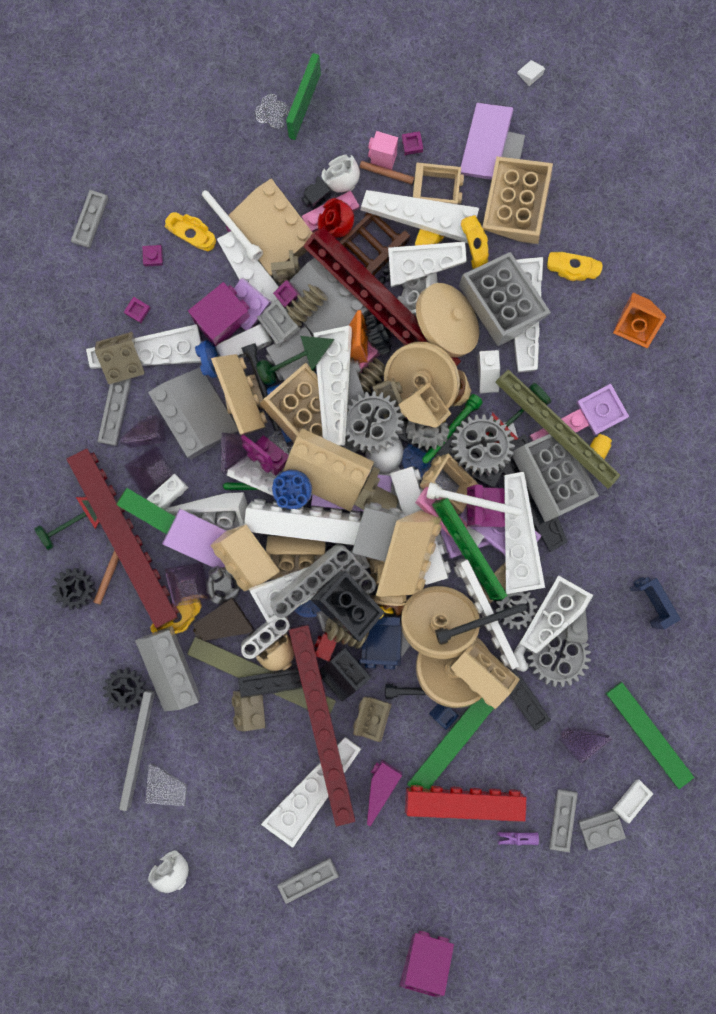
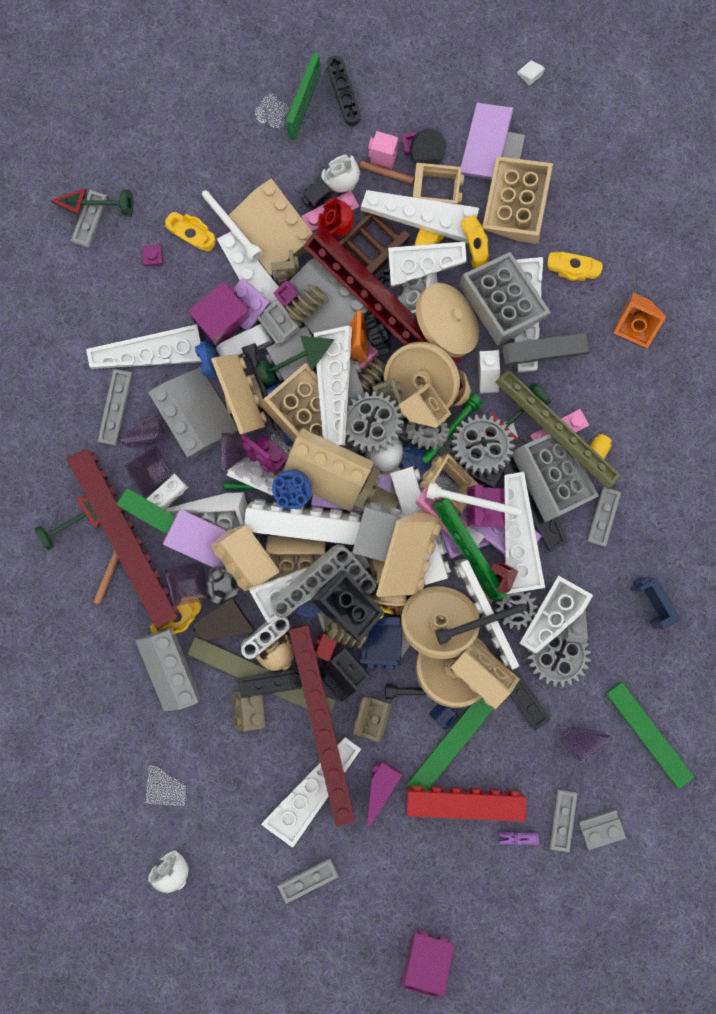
(69, 595): black gear -> none
(73, 202): none -> dark green piece
(119, 358): dark tan bracket -> none
(123, 697): black gear -> none
(137, 310): magenta plate -> none
(137, 749): light grey tile -> none
(345, 90): none -> black beam
(428, 147): none -> black tile
(505, 575): none -> dark red panel
(519, 655): white arm -> none
(546, 349): none -> dark grey beam
(602, 409): lavender plate -> none
(603, 517): none -> light grey tile
(632, 801): white tile -> none

